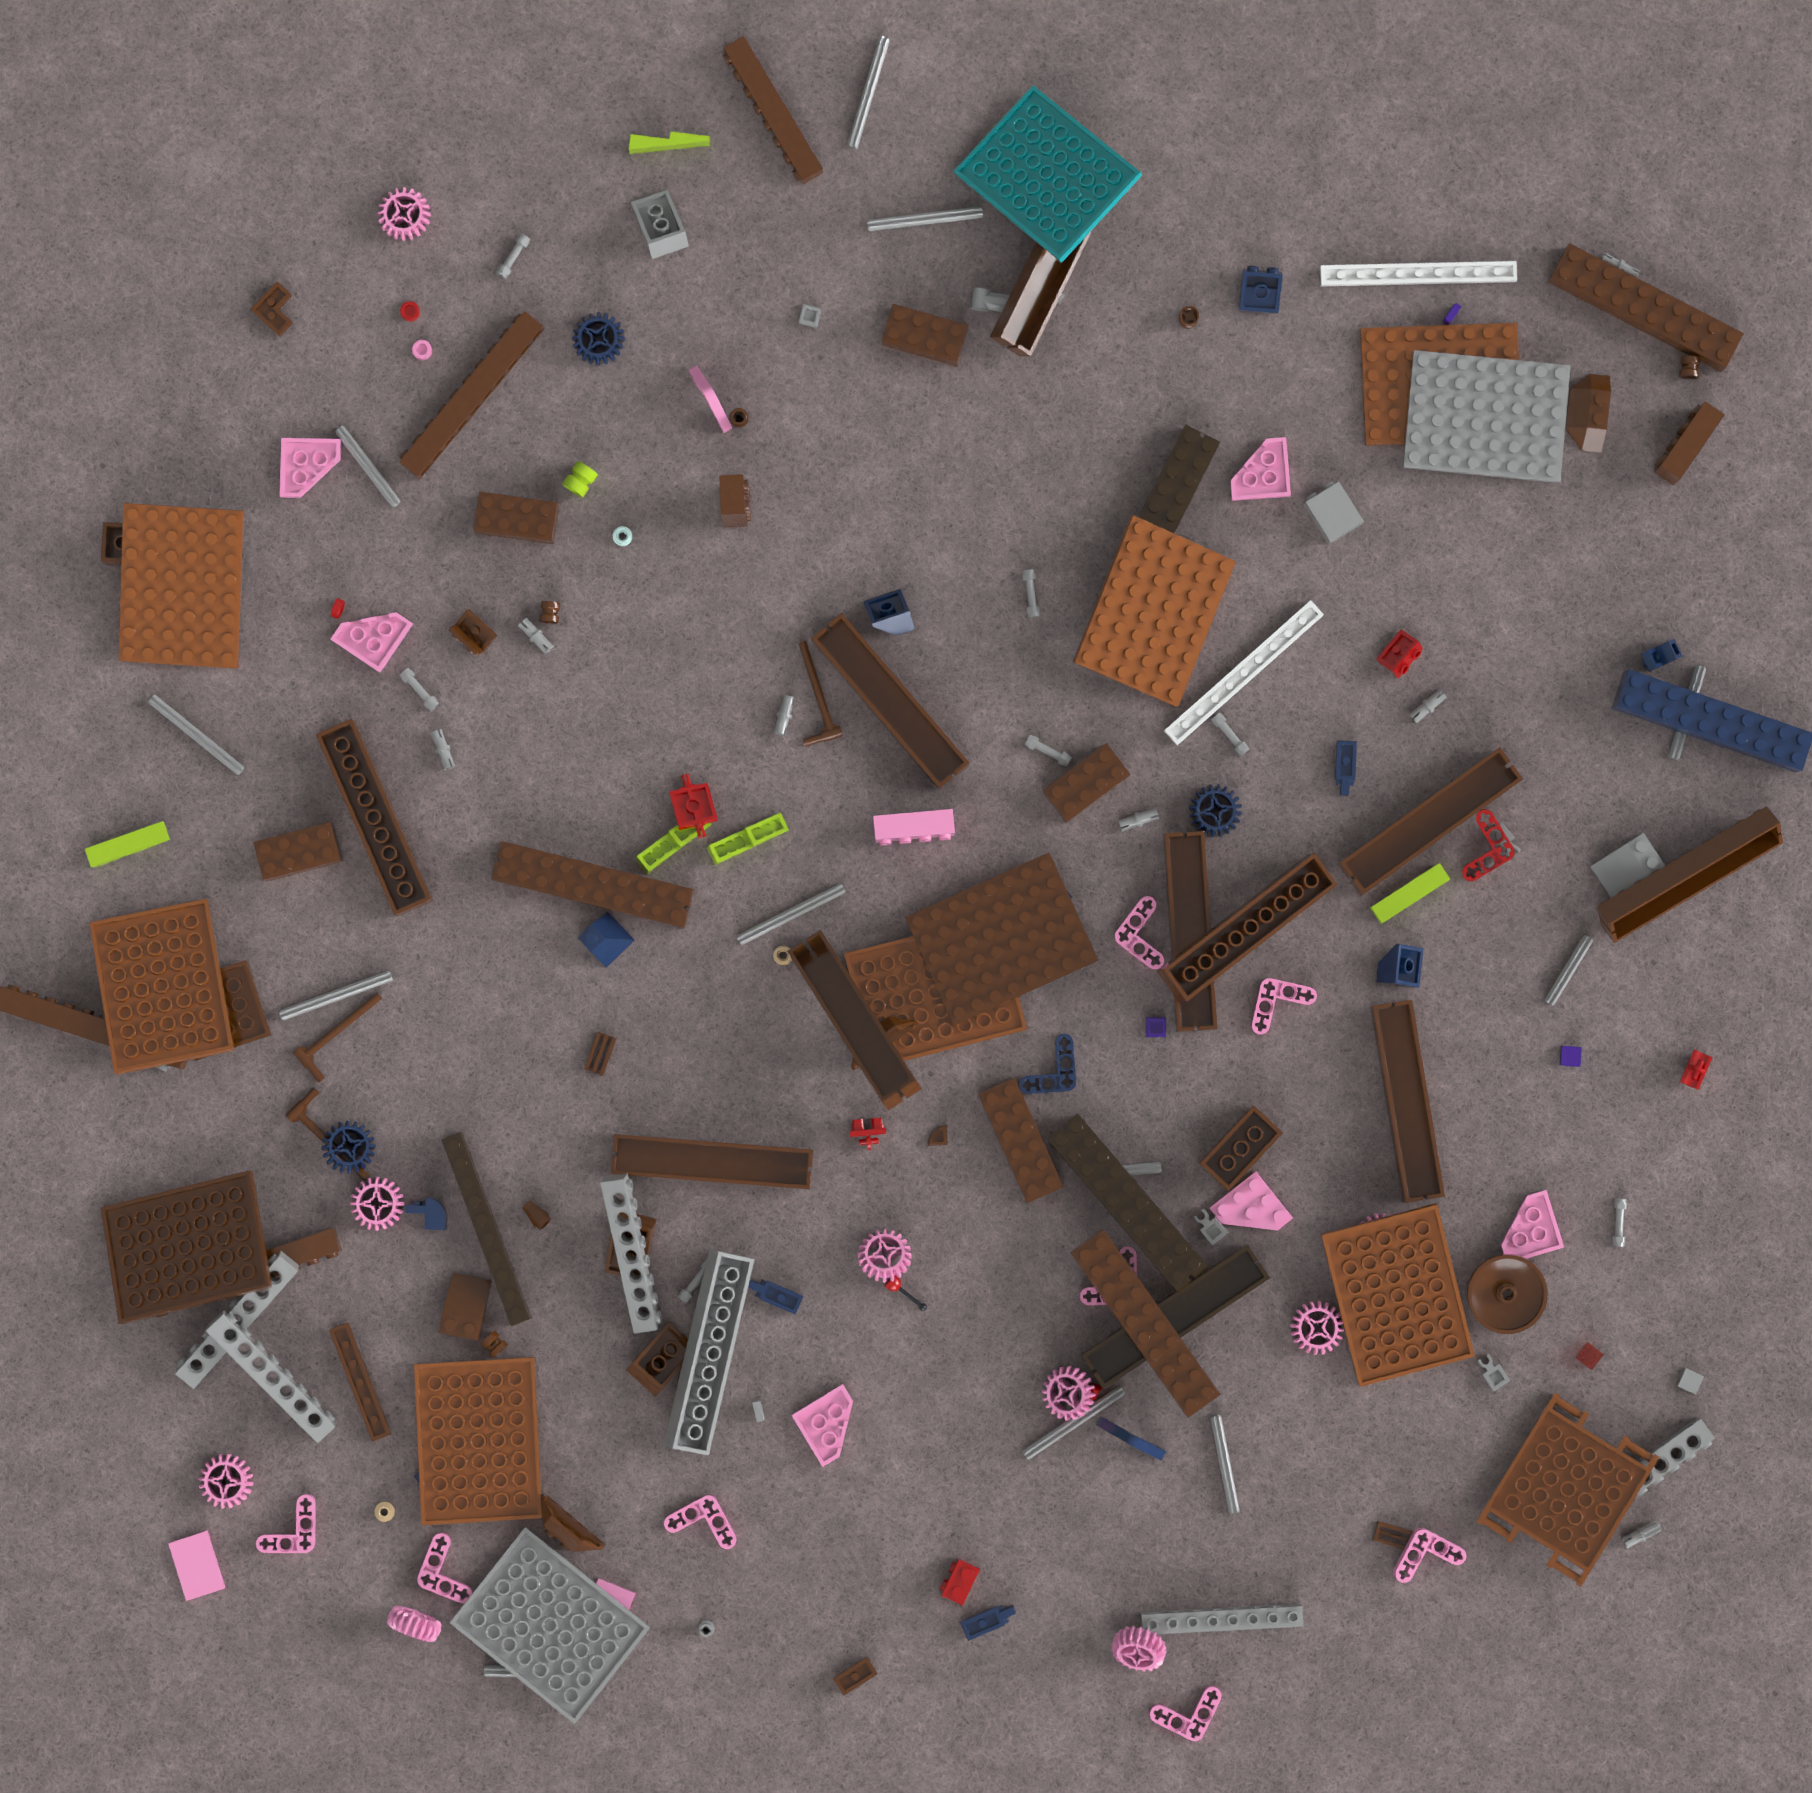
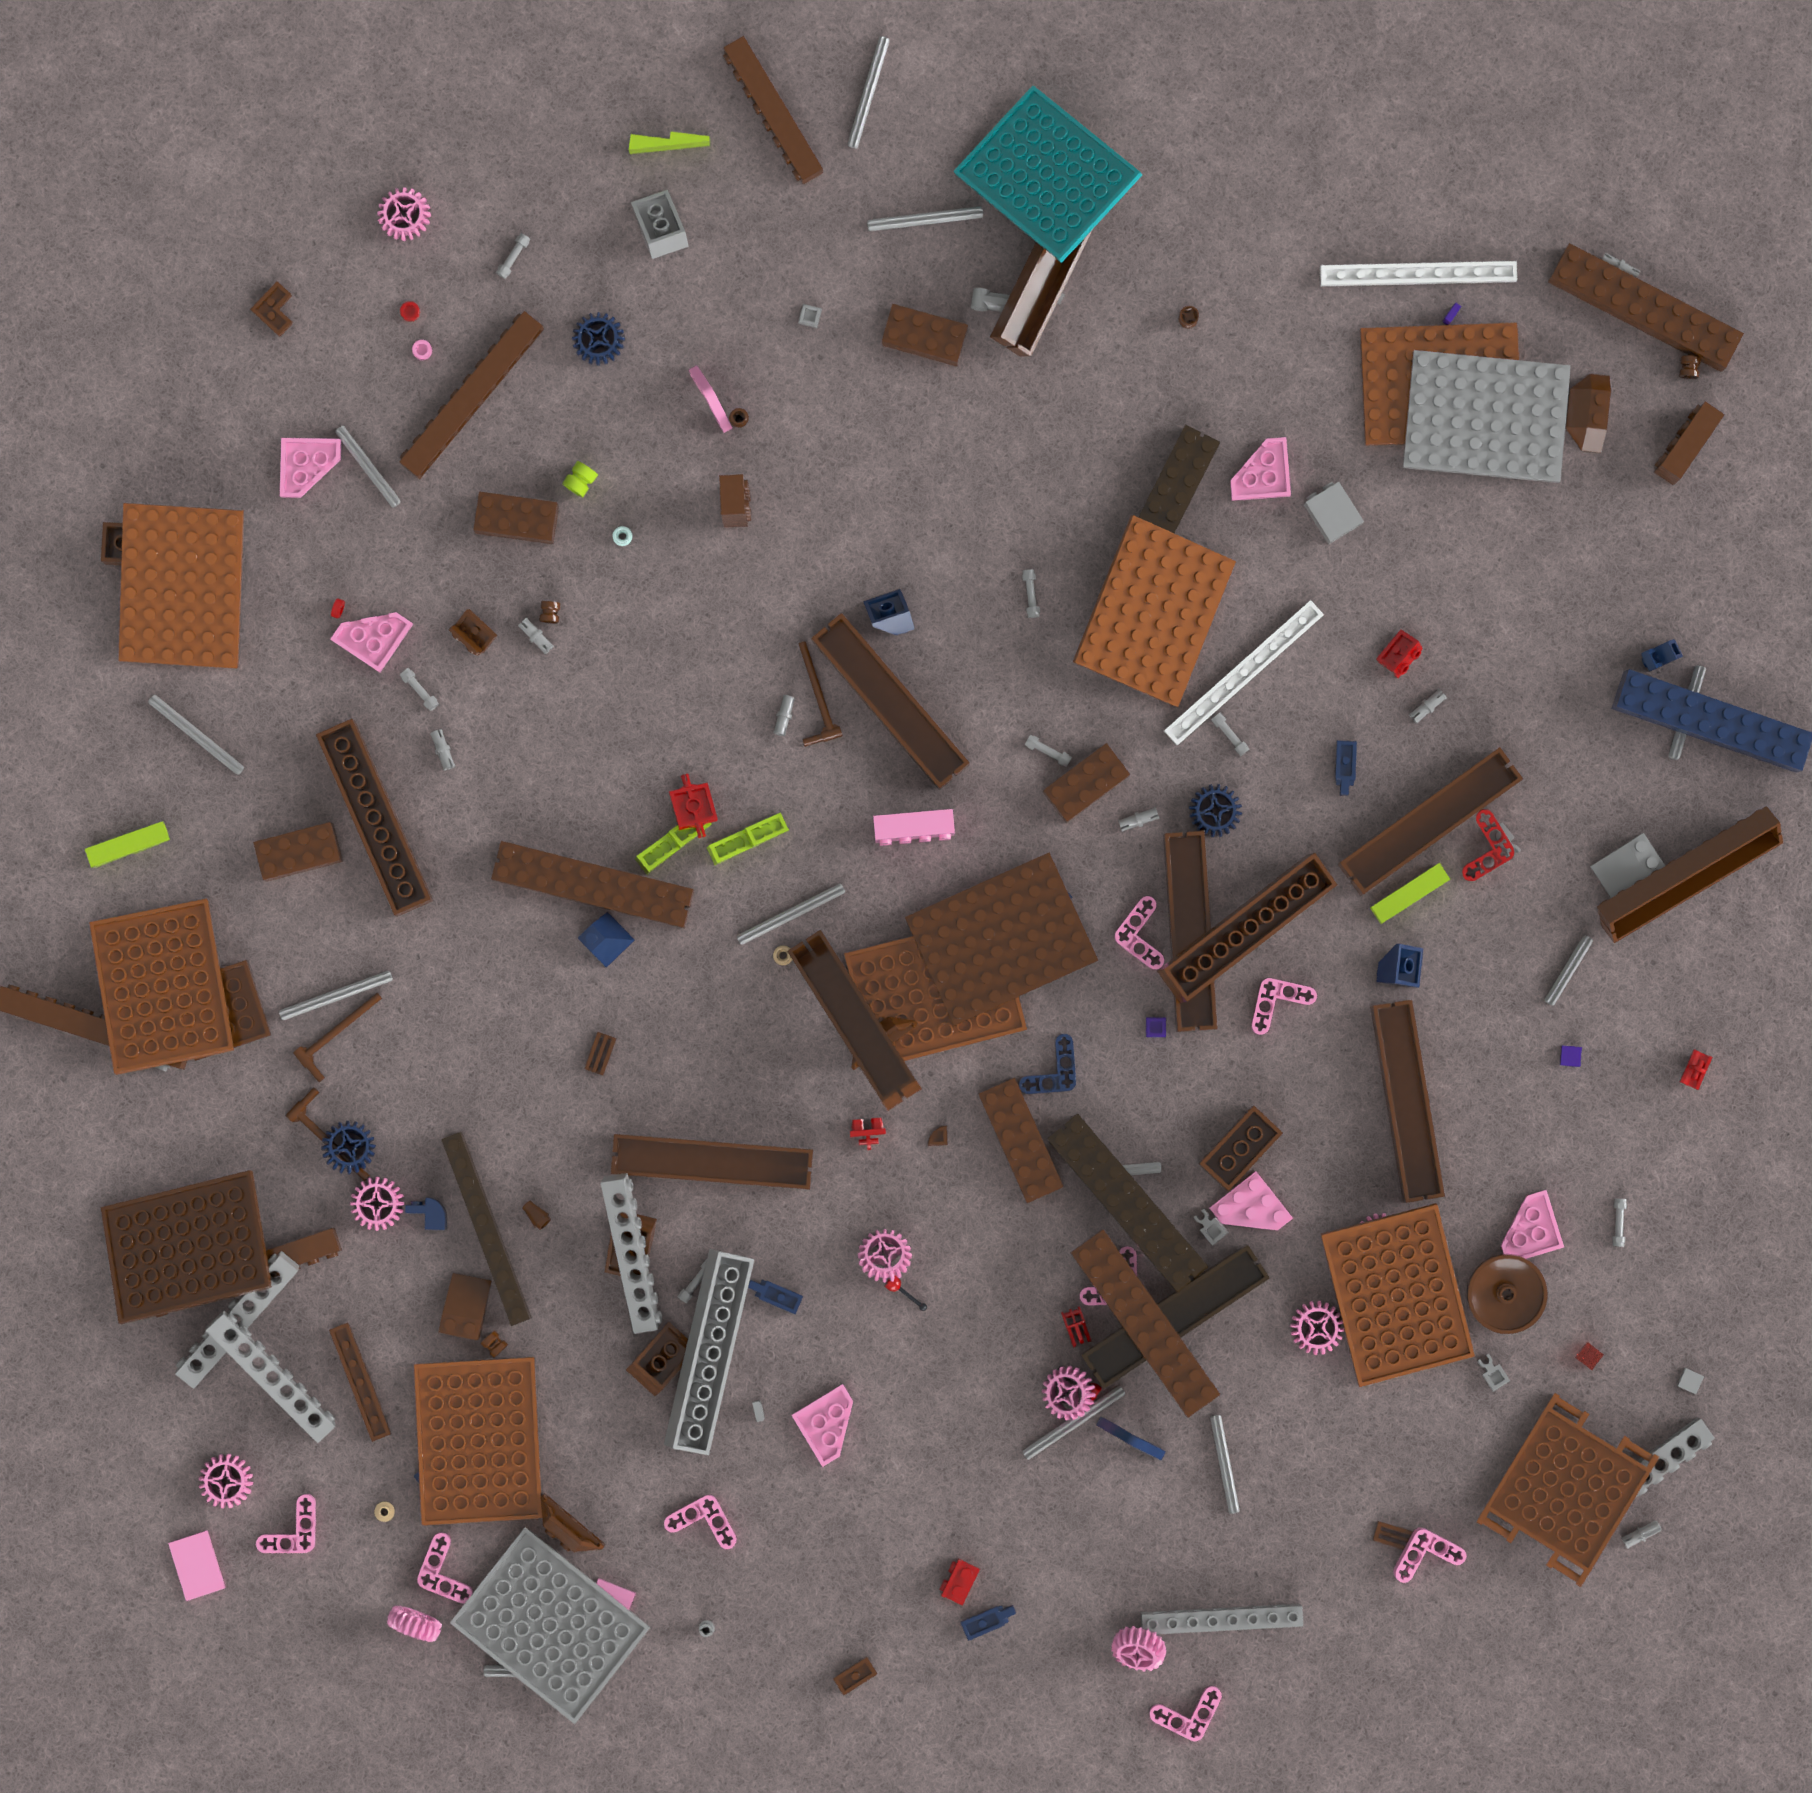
(1075, 1324): none -> red arm
(1260, 289): dark blue plate -> none

